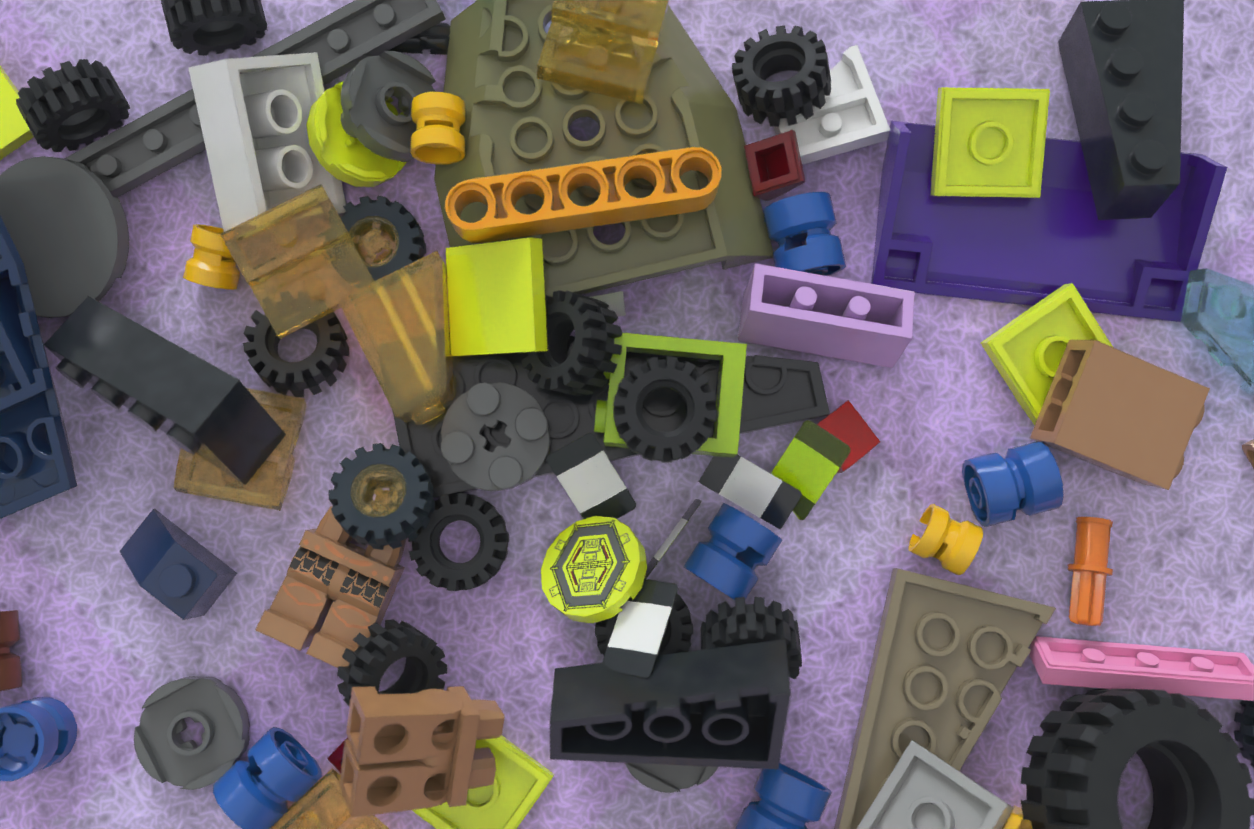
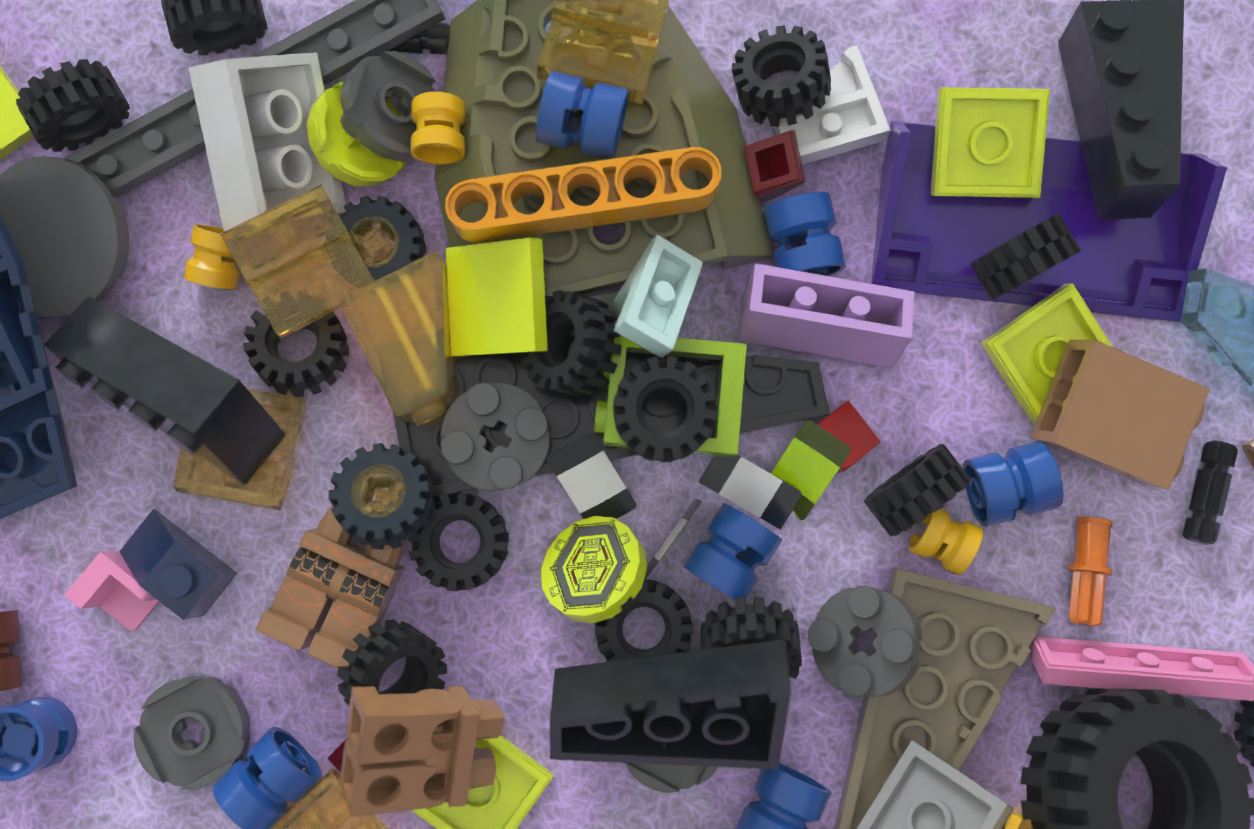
(113, 588): none -> bright pink panel
(601, 120): none -> blue wheel
(640, 629): sticker -> none
(657, 296): none -> light aqua slope
(896, 642): none -> dark grey plate
(917, 490): none -> black tyre
(1025, 256): none -> black tyre
(1210, 492): none -> black axle

